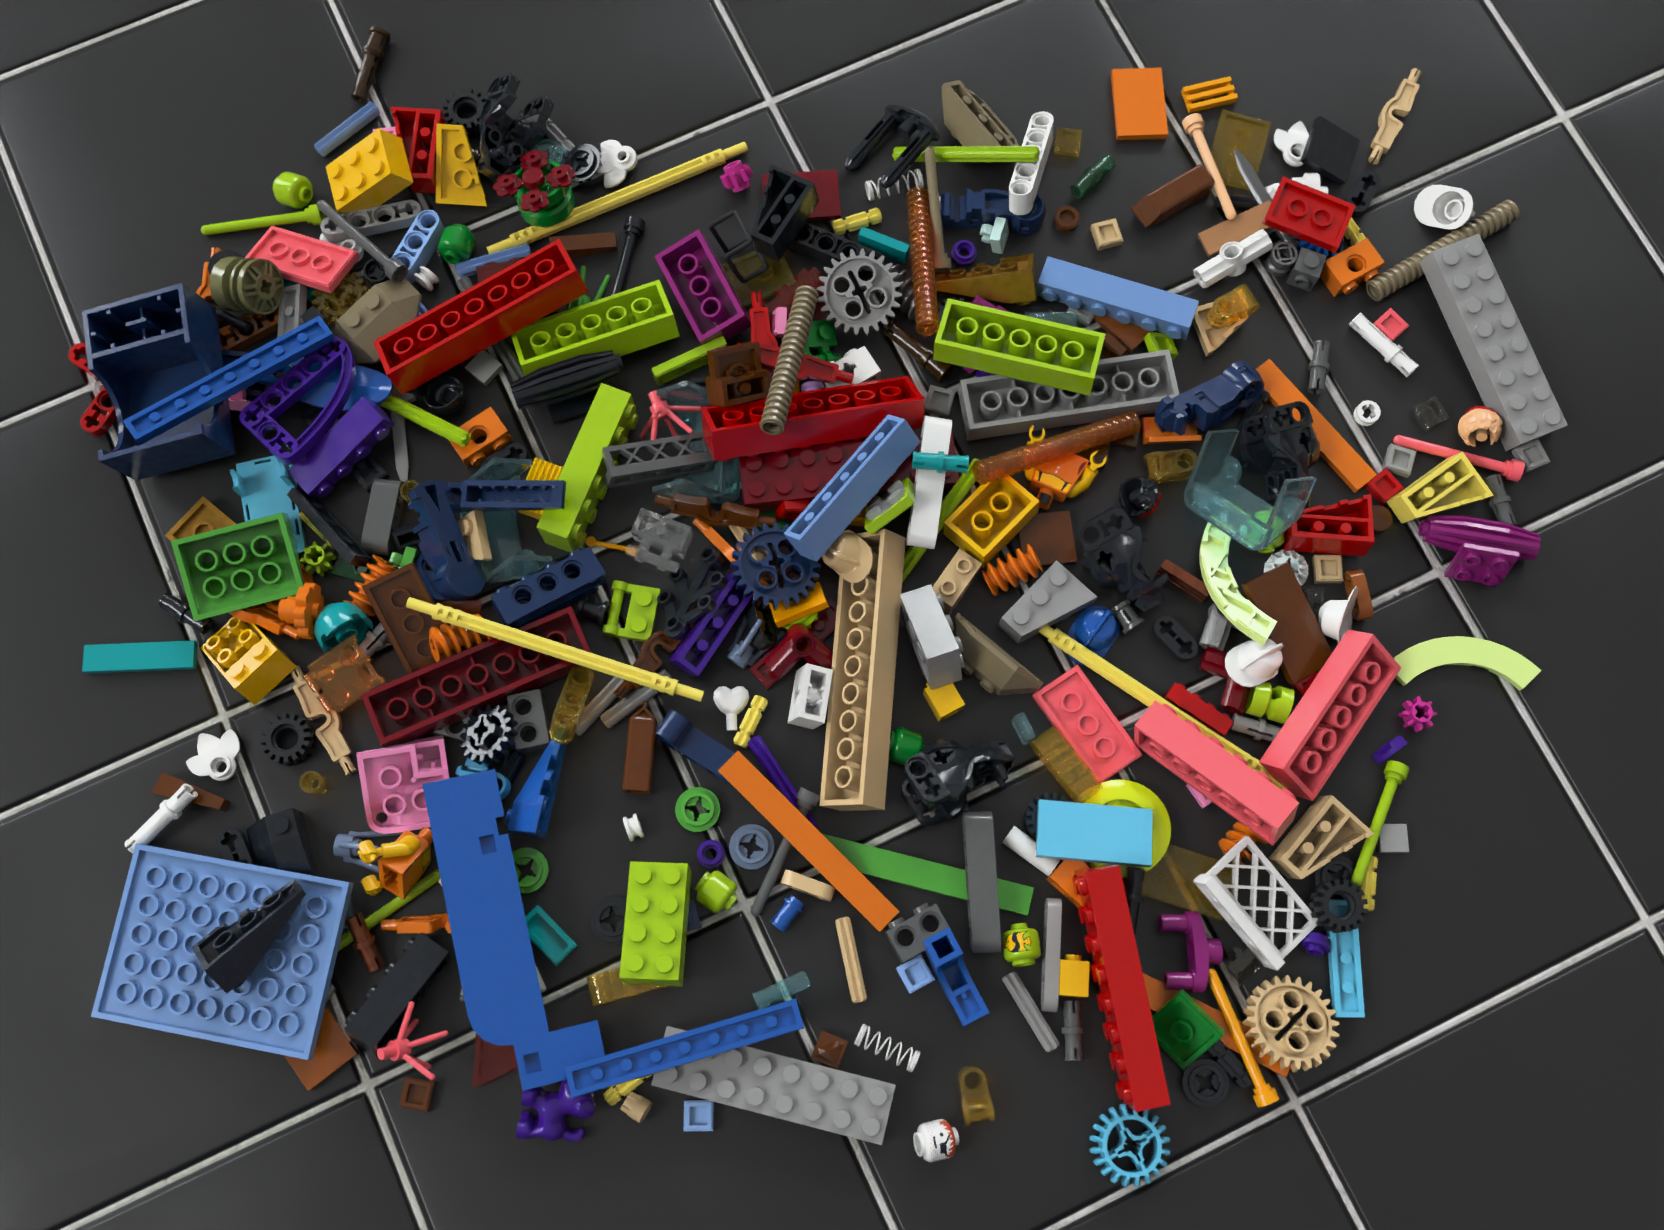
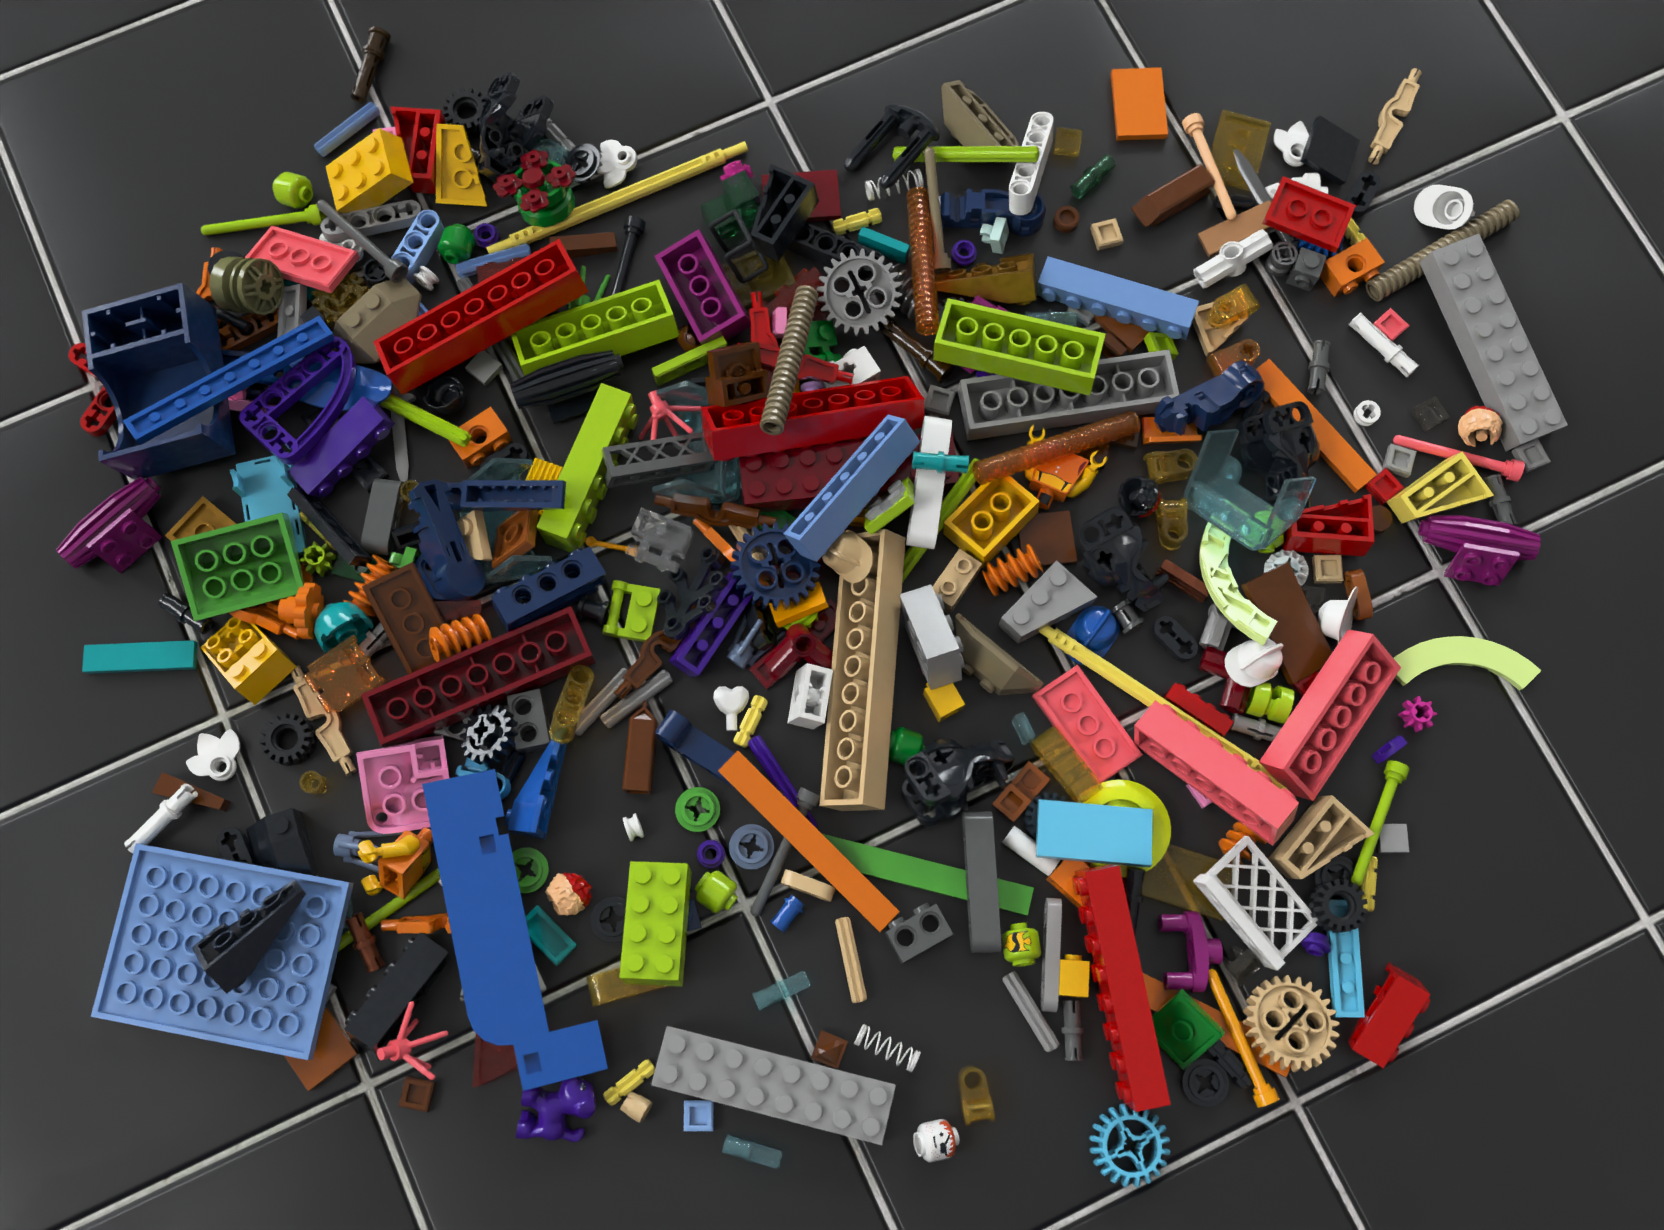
(115, 528): none -> magenta plate
(483, 230): none -> dark purple plate
(515, 536): none -> dark orange tile
(555, 649): light yellow axle -> none
(569, 893): none -> light nougat piece
(683, 1048): blue plate -> none
(687, 338): none -> reddish brown plate
(737, 195): none -> clear green brick
(752, 1151): none -> clear light blue axle
(790, 510): red tile -> none
(915, 974): light blue tile -> none
(954, 977): blue arch -> none
(1021, 791): none -> dark orange slope
(1172, 517): none -> clear yellow piece
(1206, 91): light orange tile -> none
(1222, 359): none -> clear orange piece
(1389, 1016): none -> red wedge

